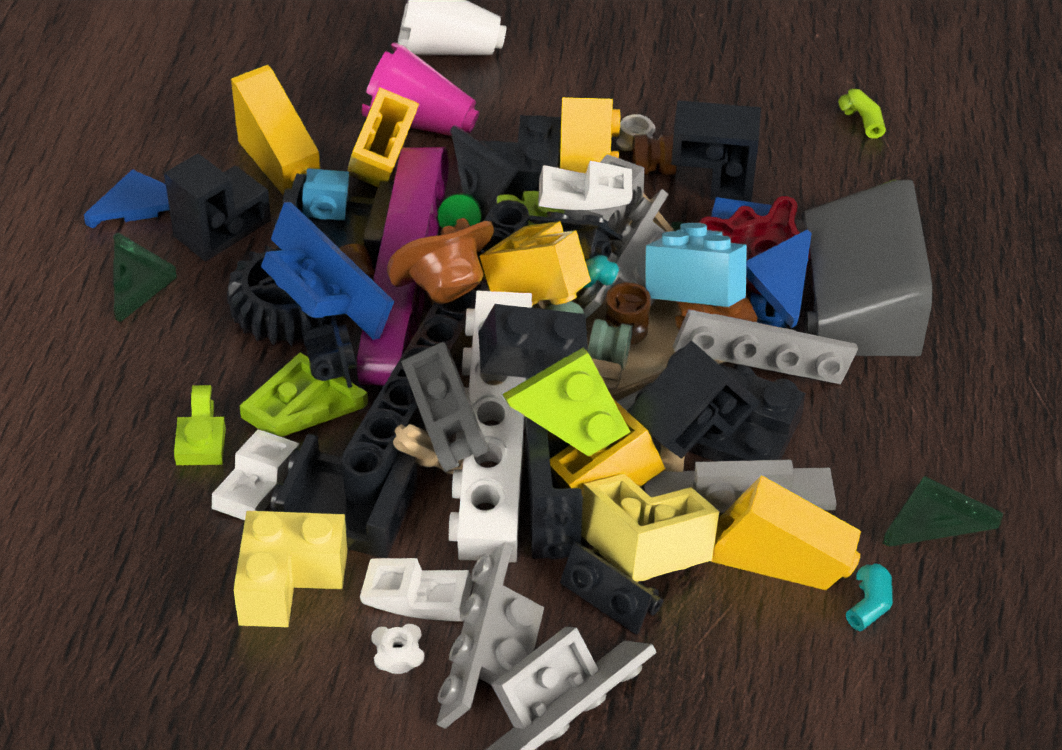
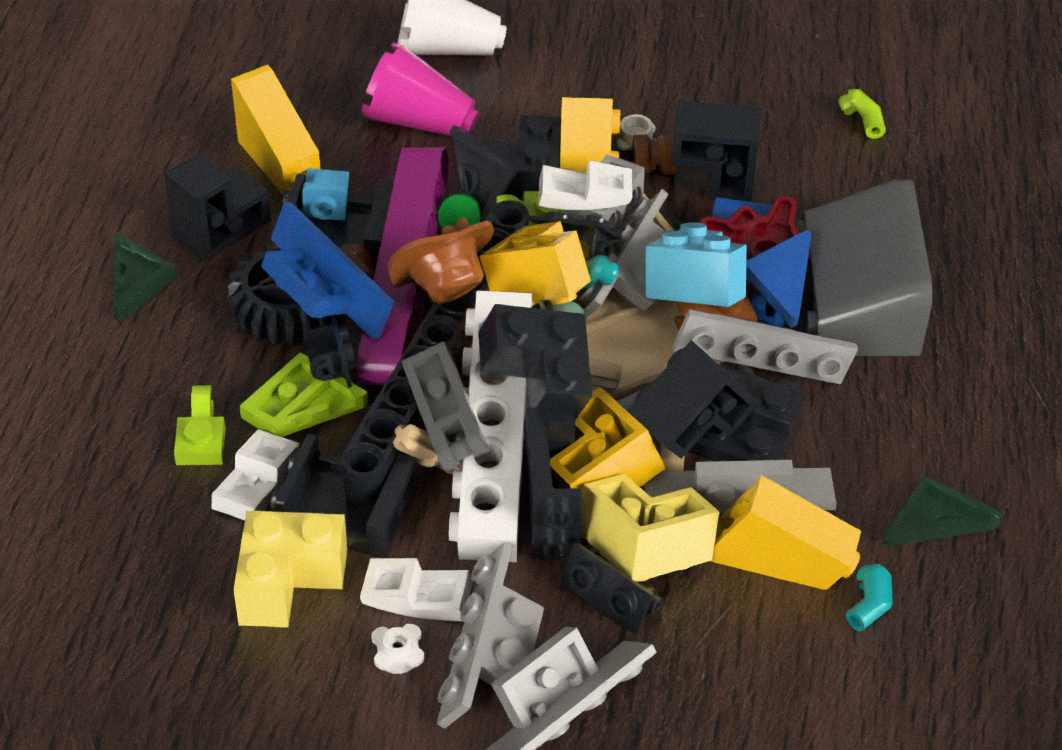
(132, 198): blue tile -> none
(382, 137): yellow slope -> none
(571, 403): lime wing -> none
(610, 342): sand green wheel -> none
(629, 305): reddish brown wheel -> none

